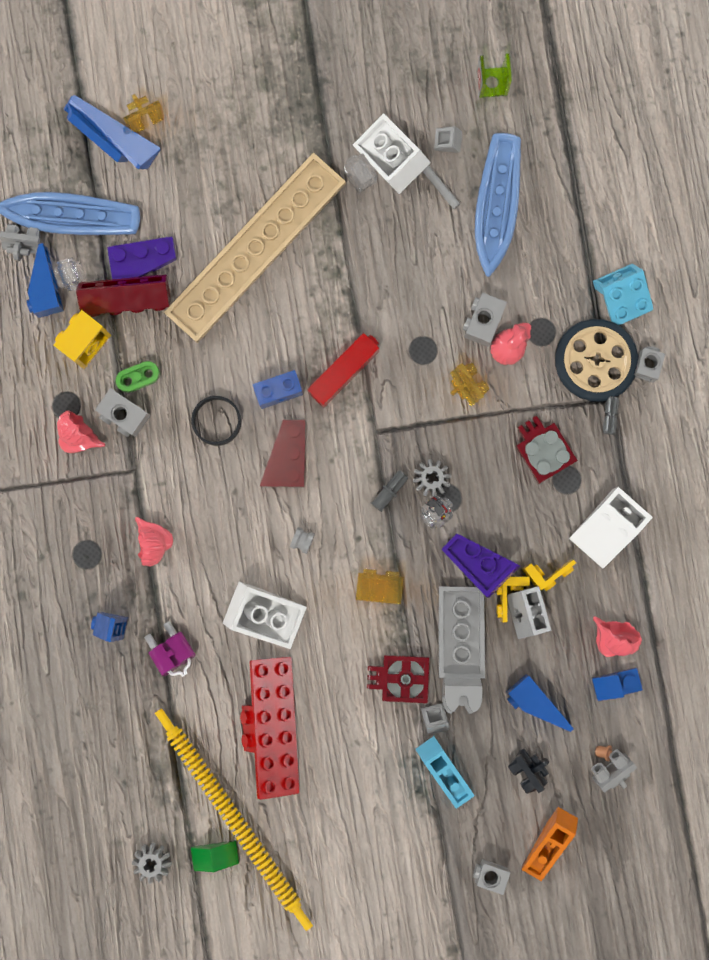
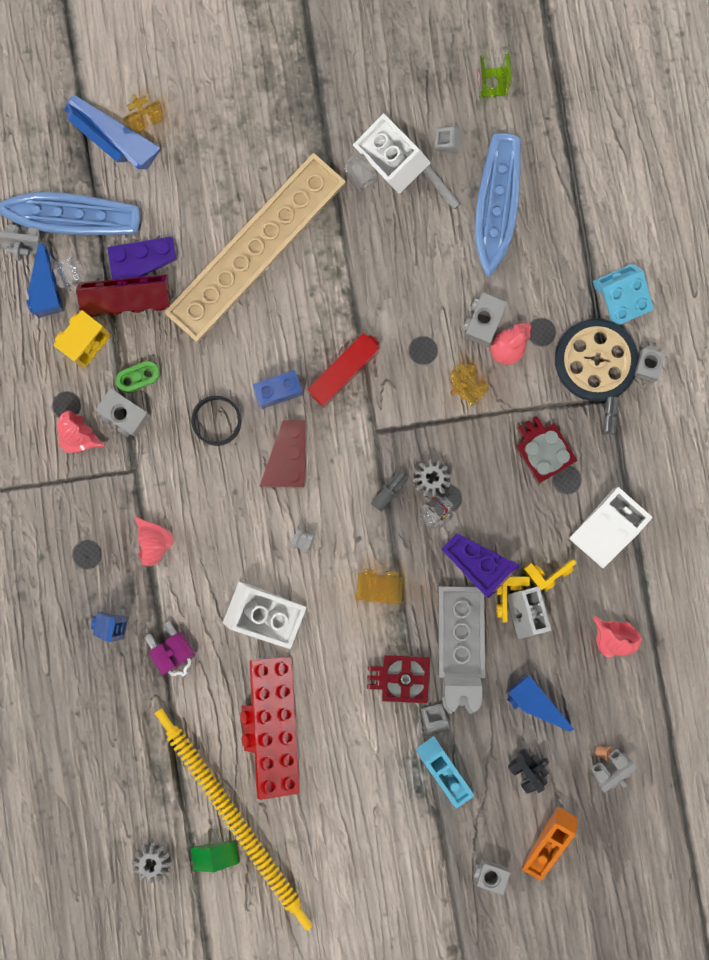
(617, 684): blue slope -> none

